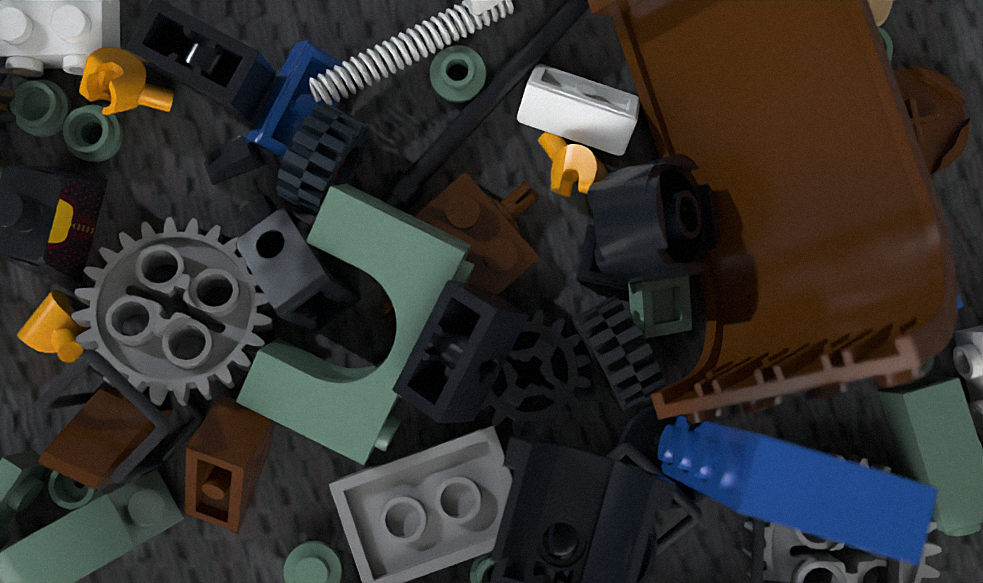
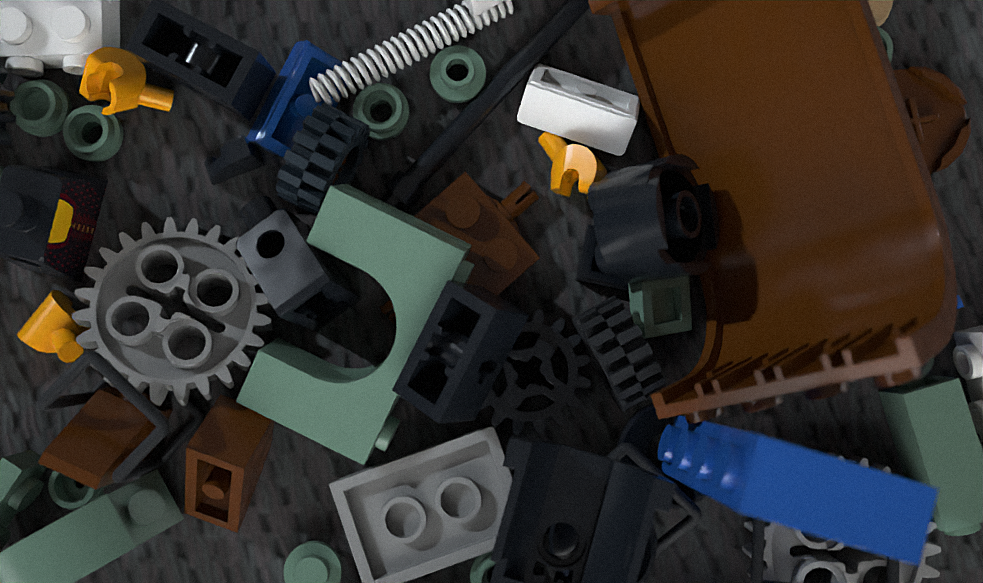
(382, 94): none -> sand green plate

